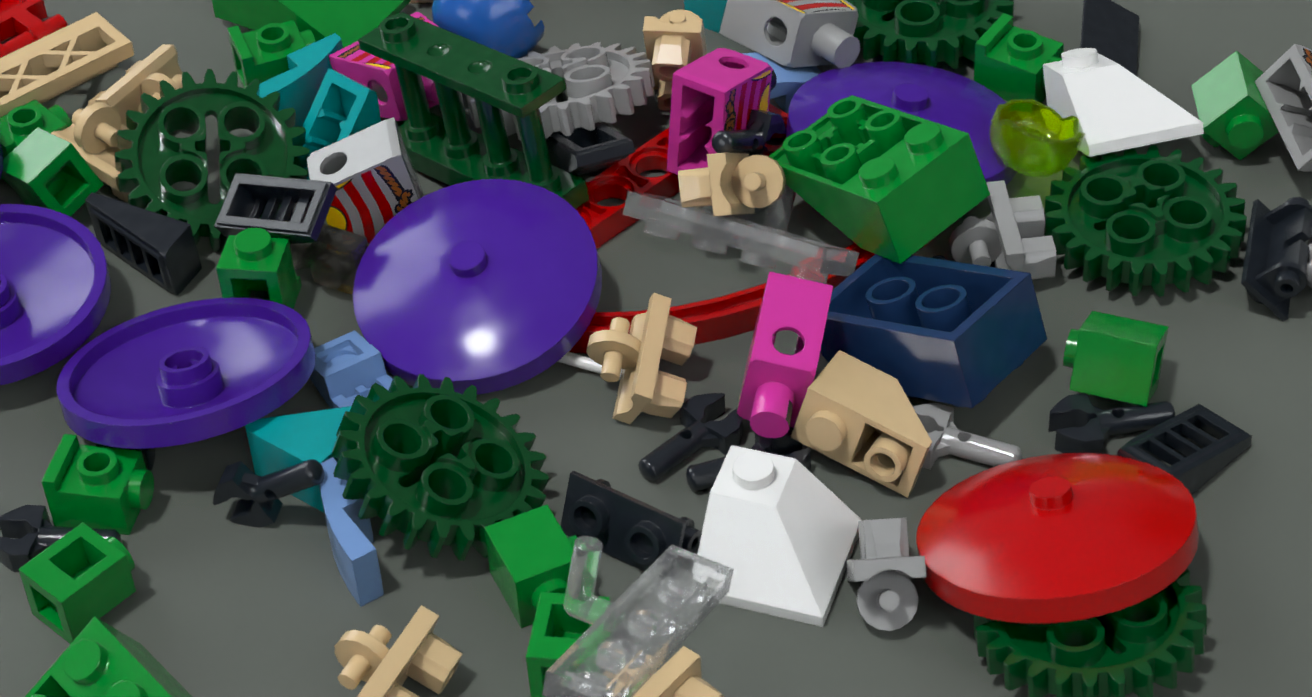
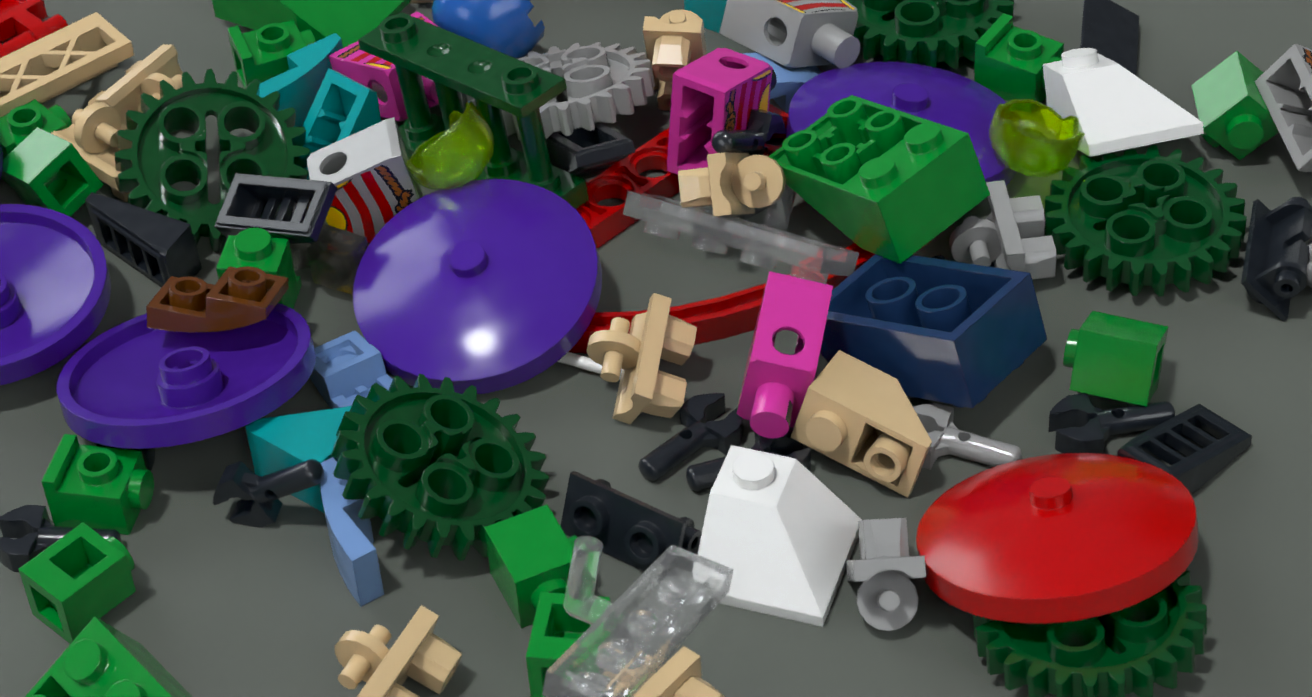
(235, 301): none -> reddish brown slope
(455, 154): none -> clear neon green hair

